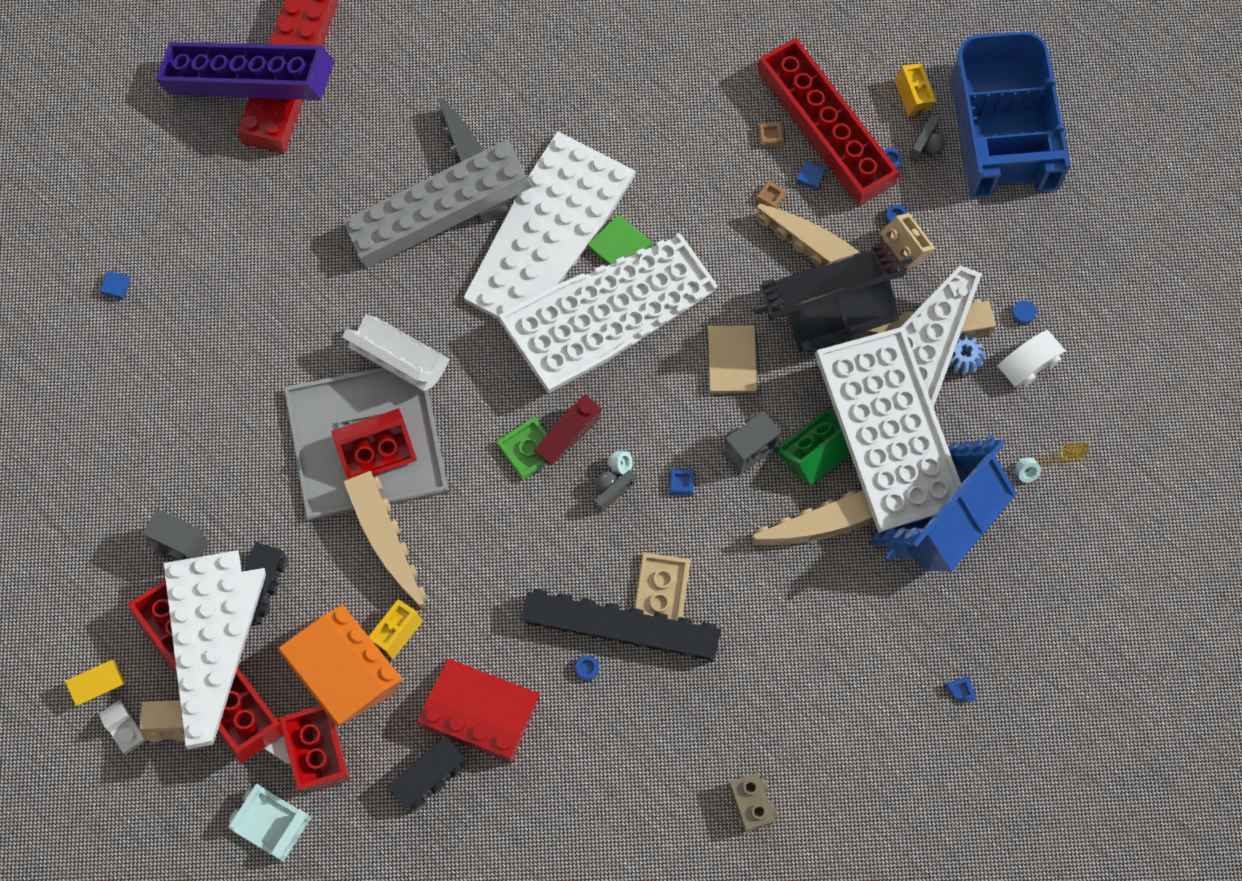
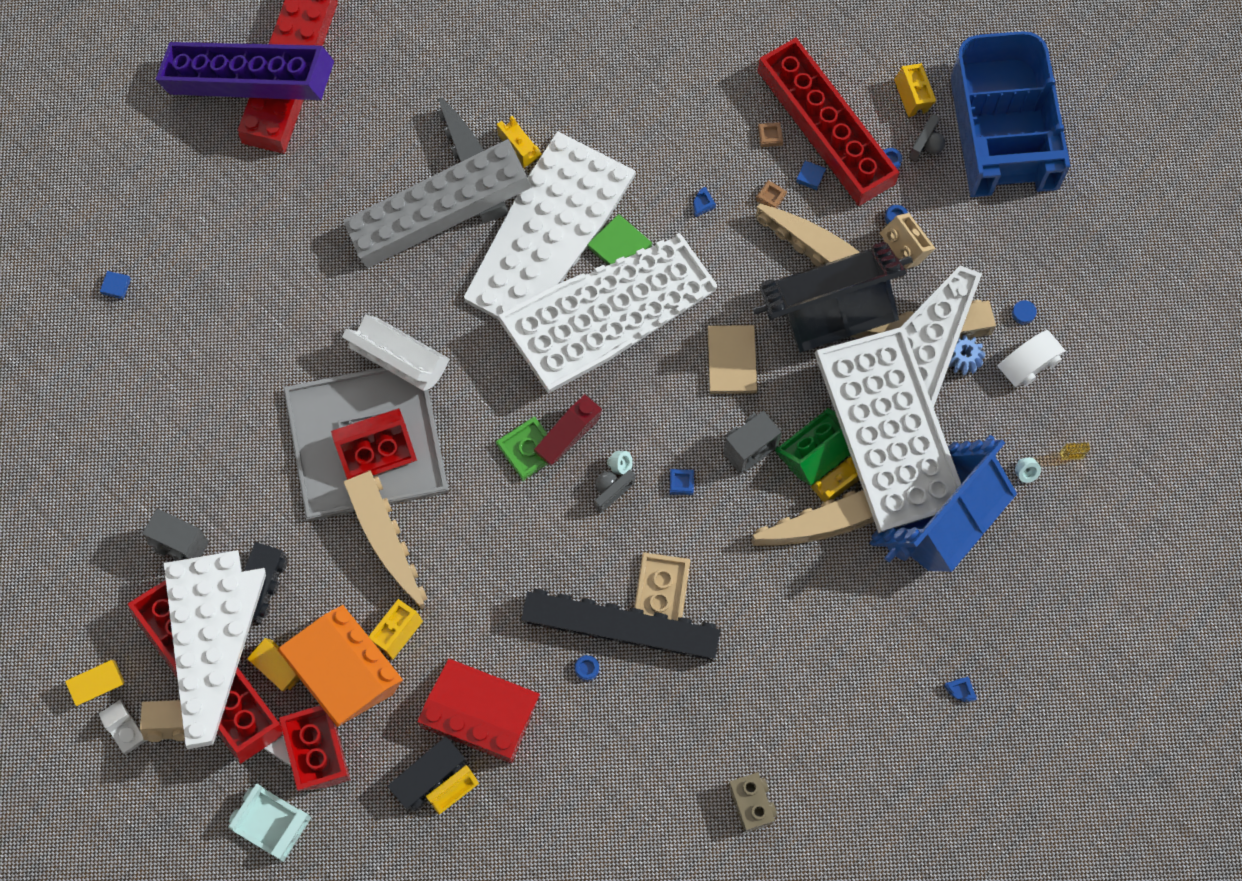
(273, 665): none -> yellow hinge
(452, 789): none -> yellow tile
(522, 145): none -> yellow hinge
(703, 202): none -> blue tile
(836, 481): none -> yellow hinge

